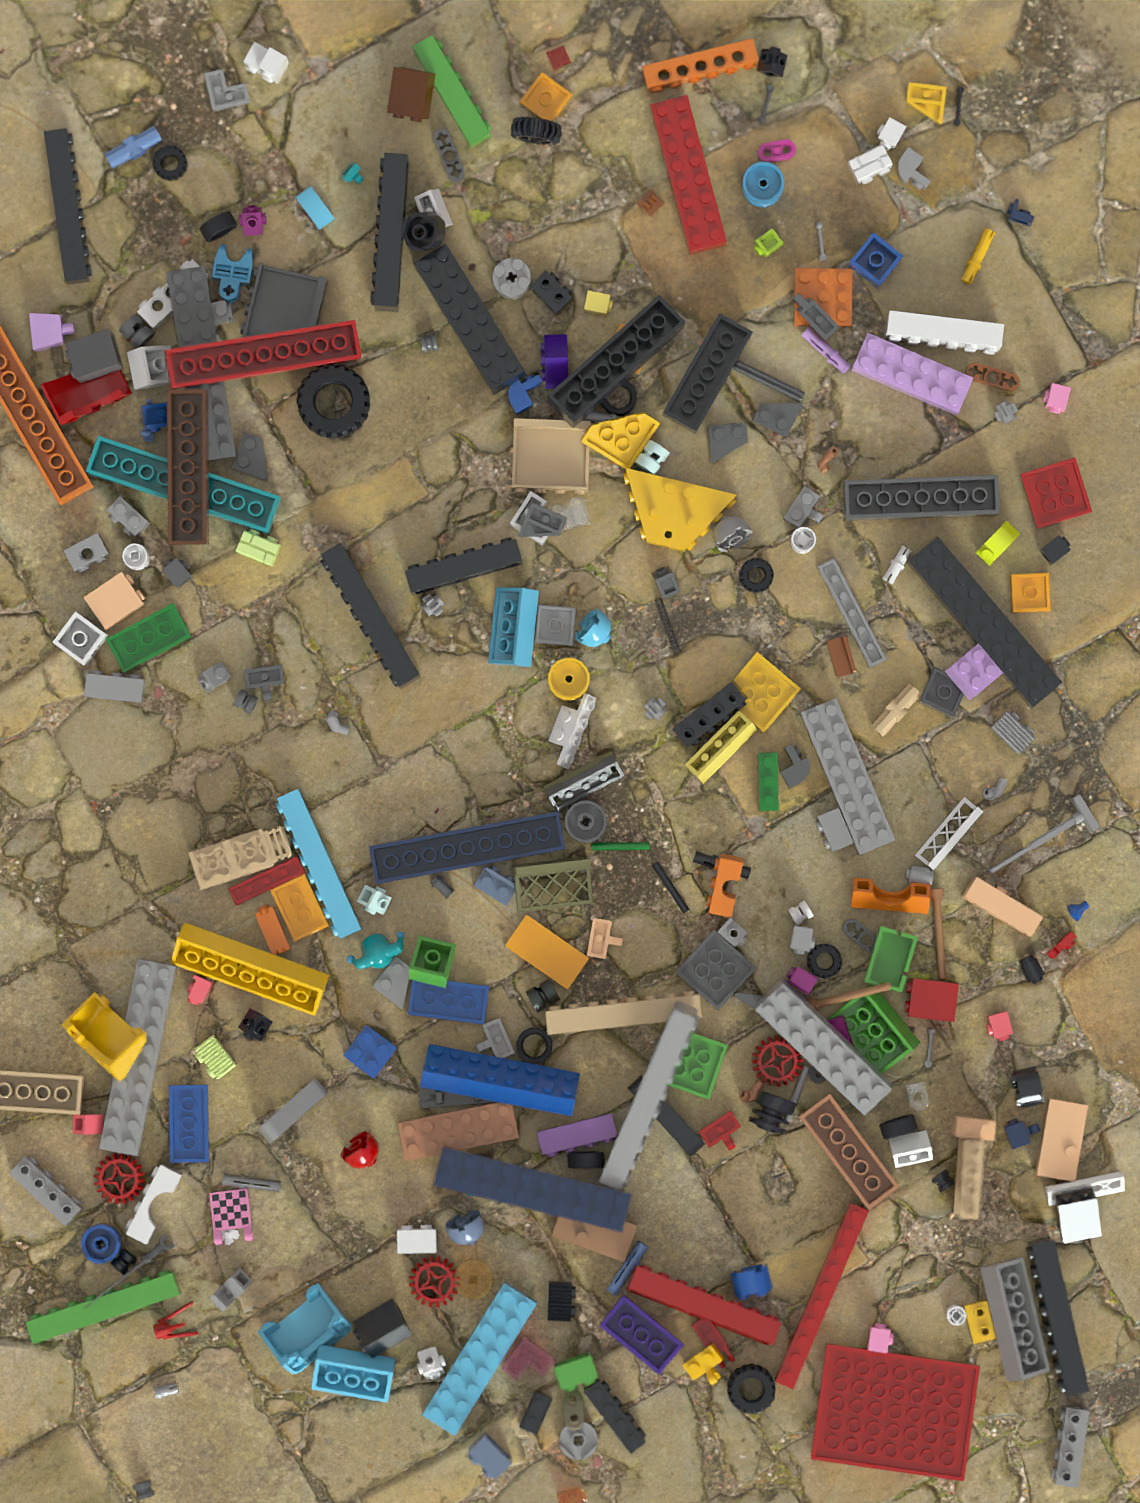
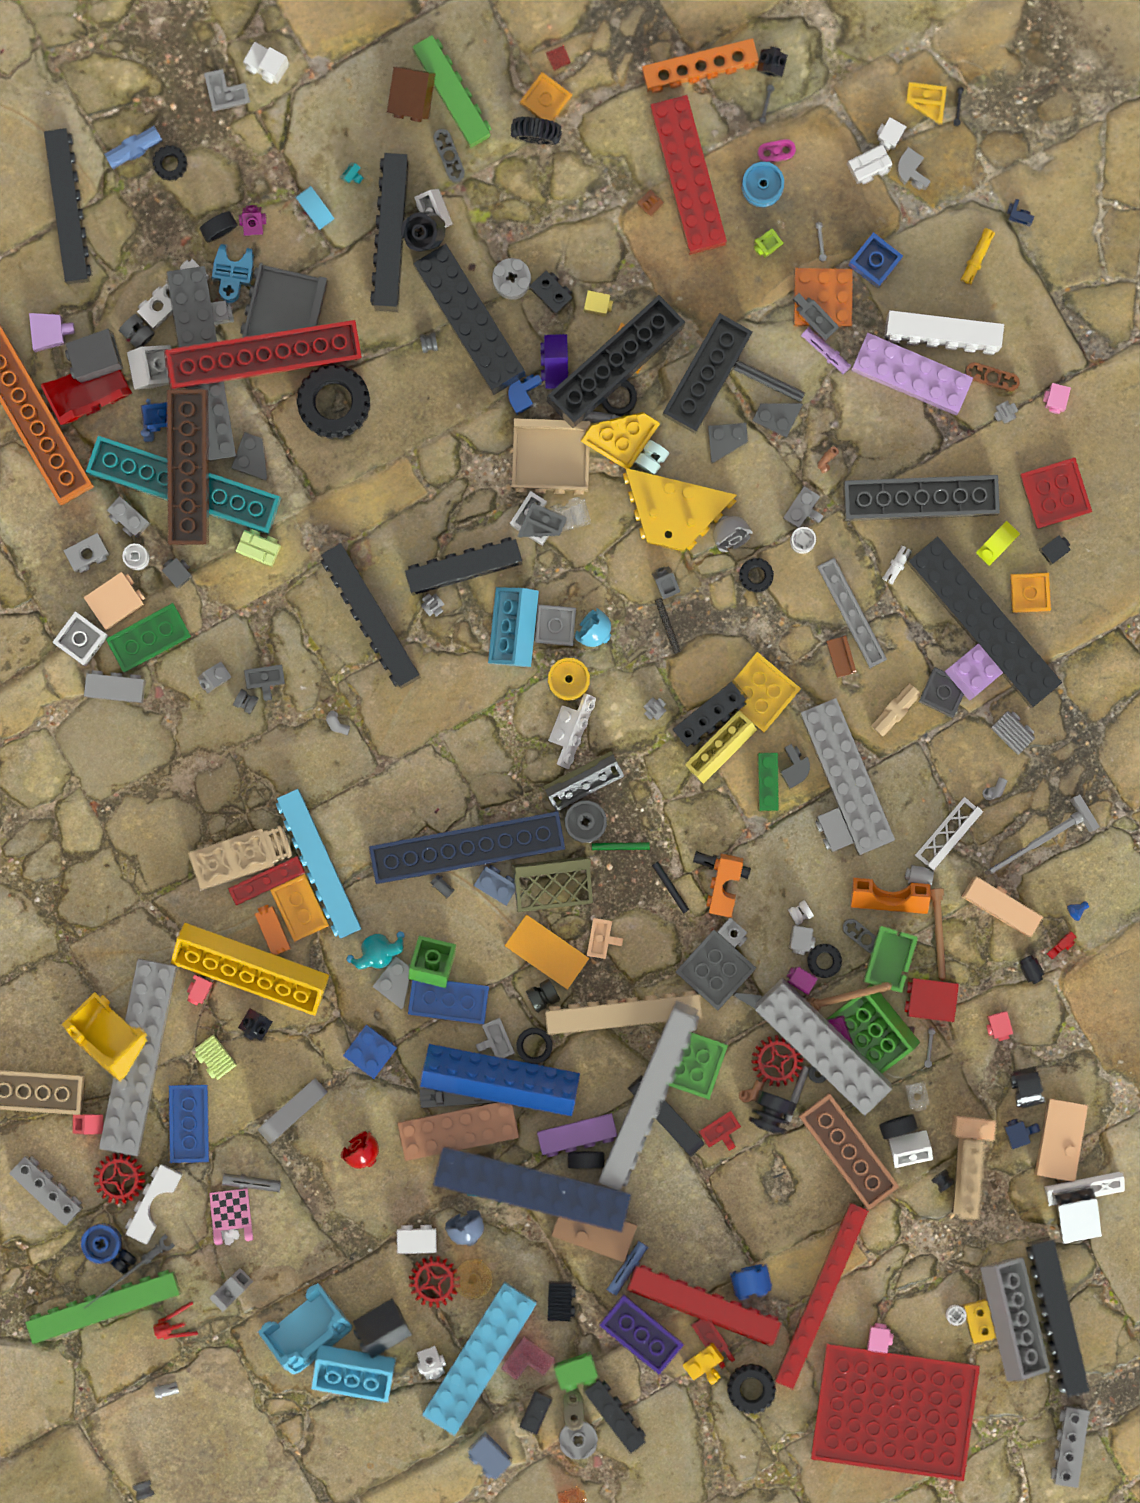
(374, 899): light aqua brick -> none

